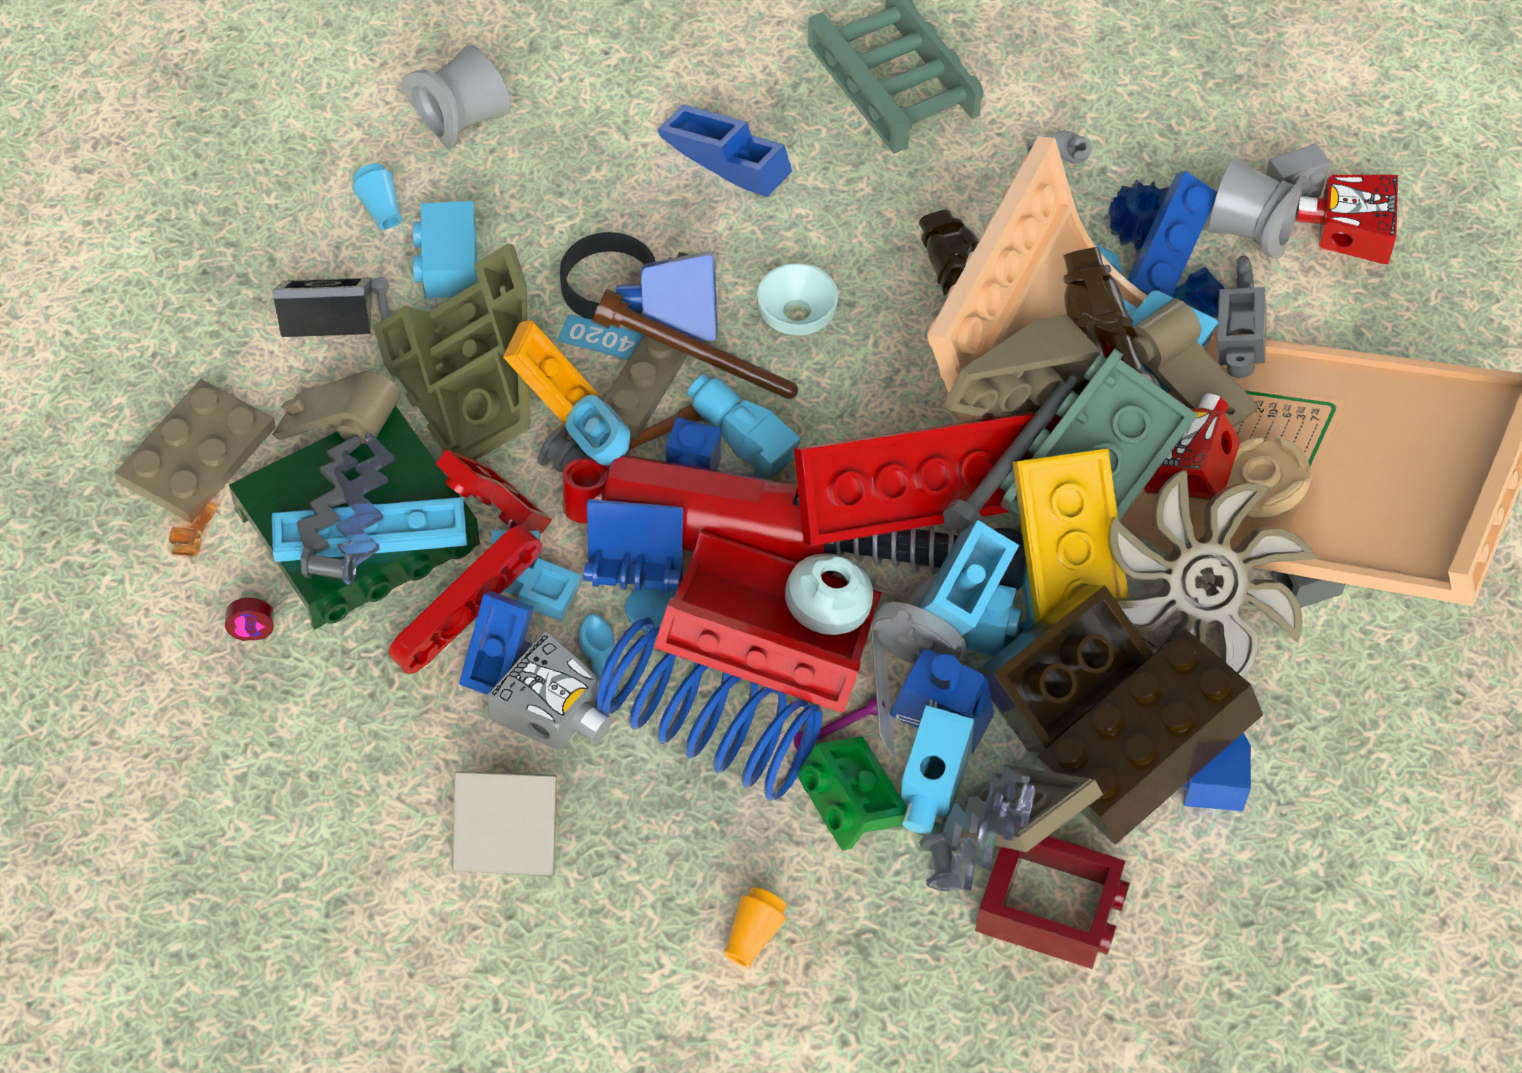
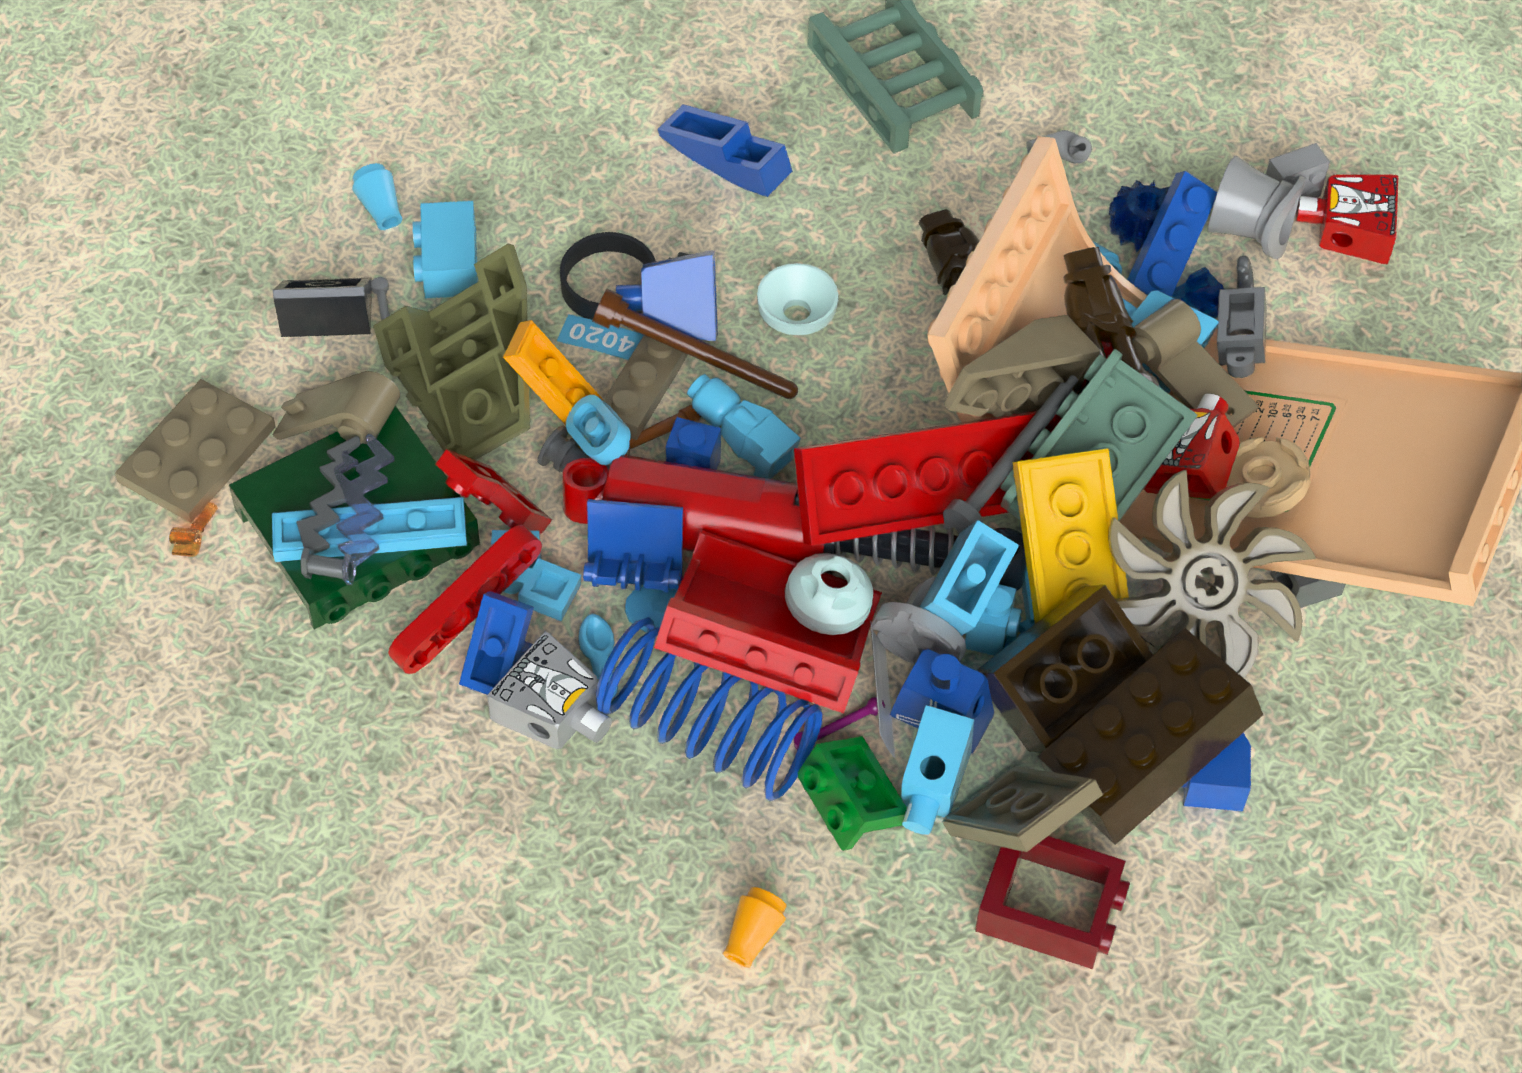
(249, 619): dark red tile -> none
(457, 94): light grey hat -> none
(504, 823): piece -> none
(957, 871): piece -> none

